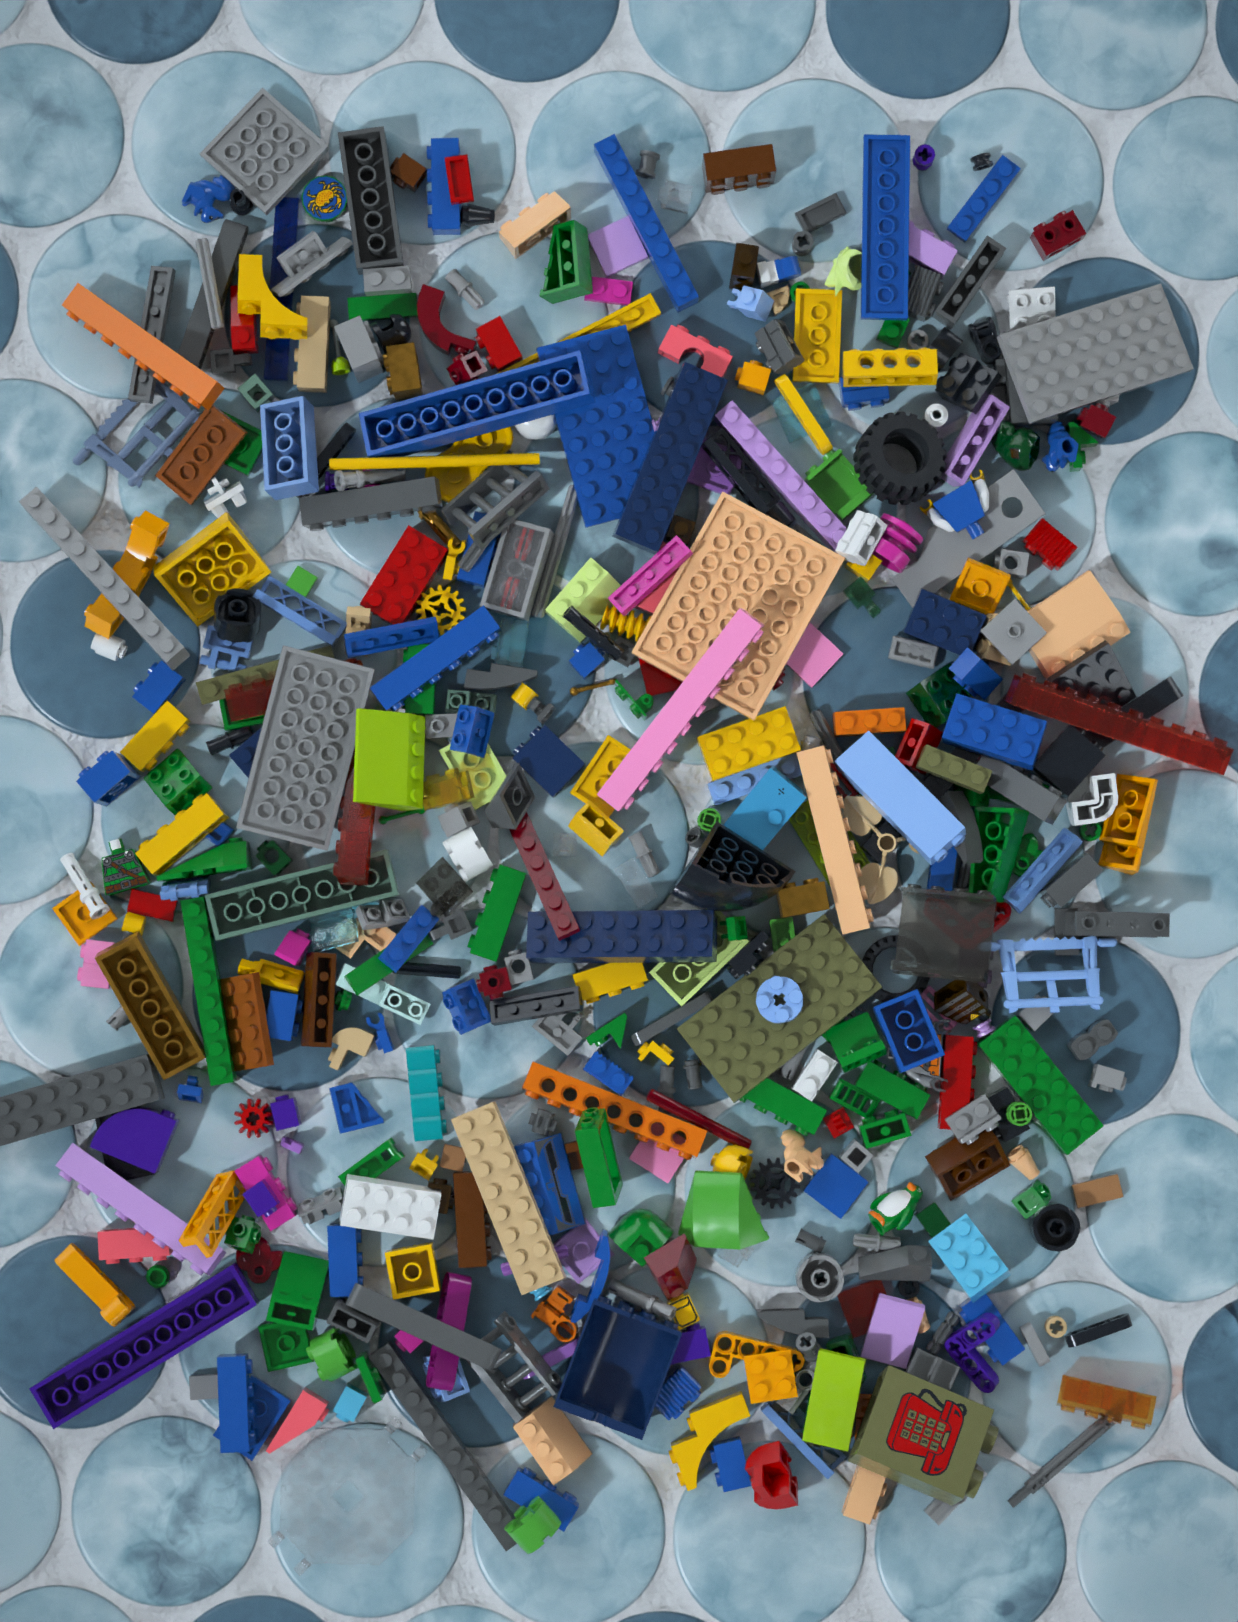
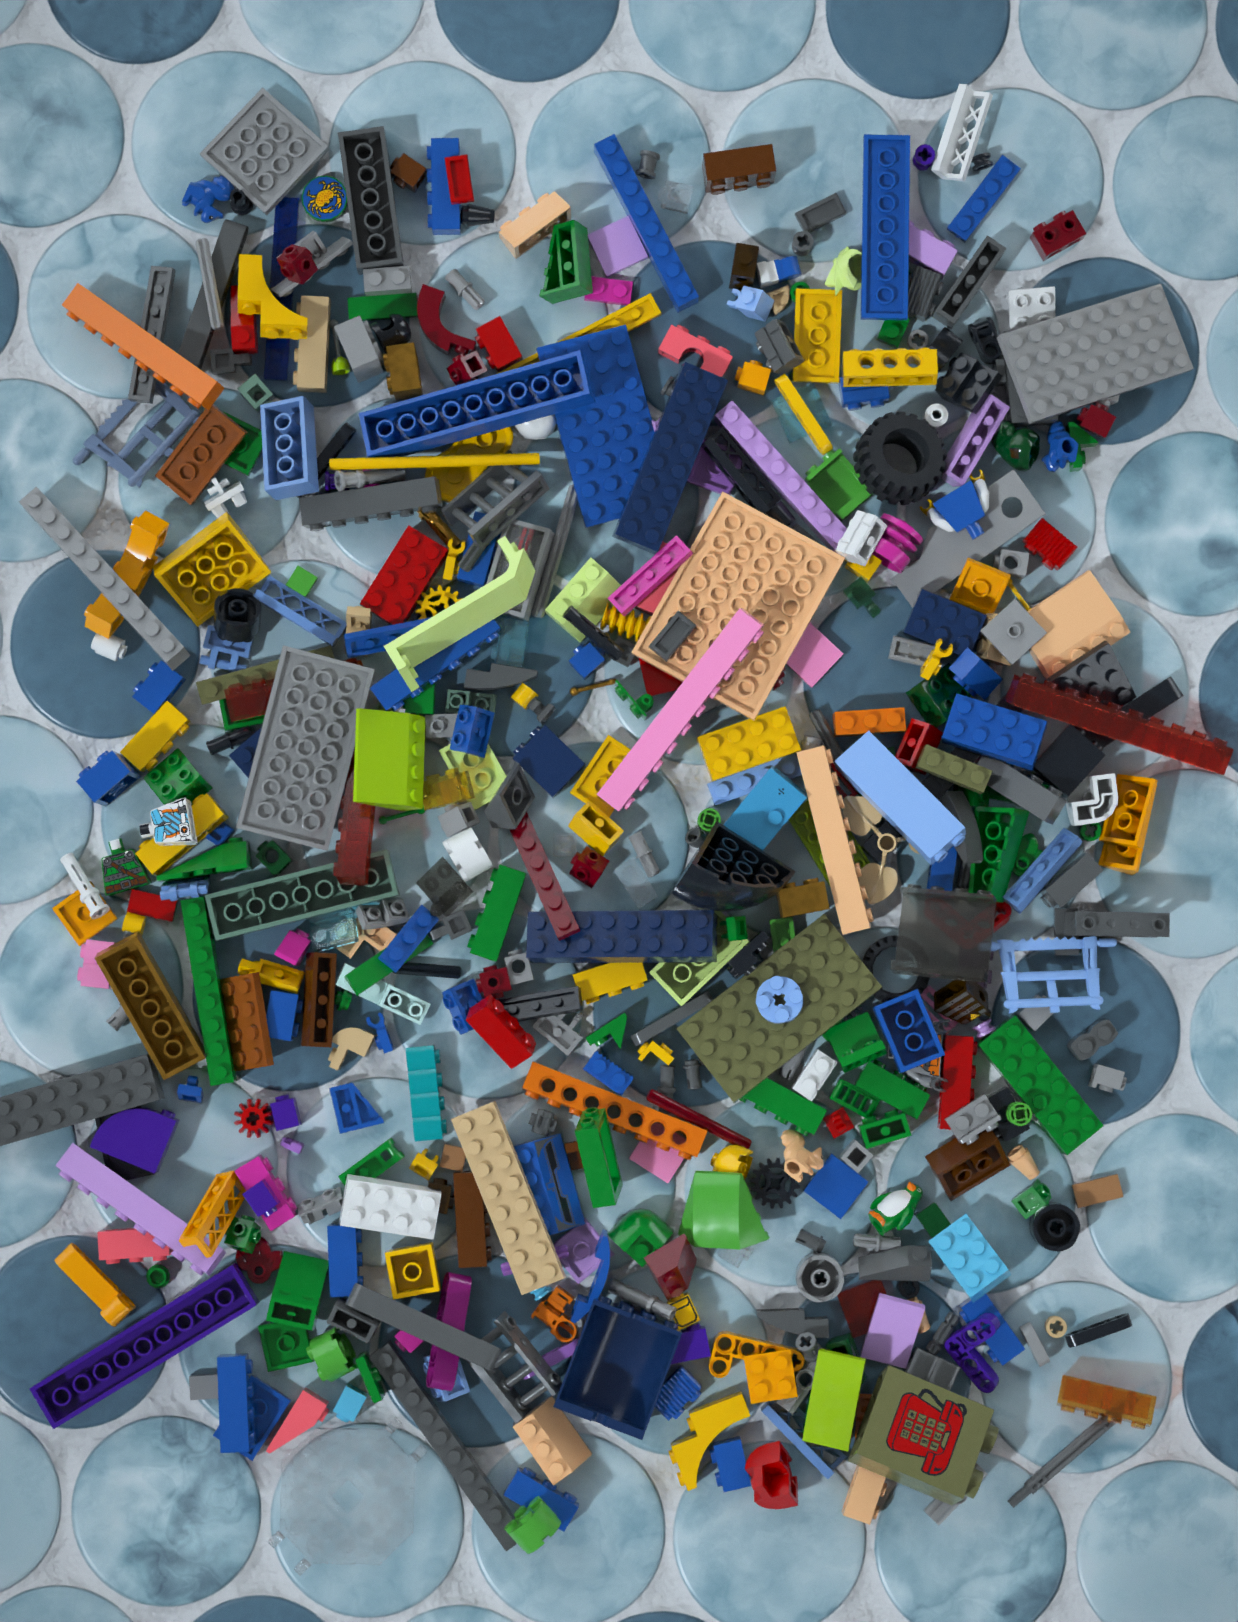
(171, 824): none -> torso
(297, 264): none -> dark red brick
(464, 615): none -> yellowish green panel
(501, 1031): none -> red brick
(588, 866): none -> dark red brick
(672, 636): none -> dark grey tile
(682, 528): dark brown brick -> none
(932, 663): none -> yellow plate
(956, 133): none -> white fence

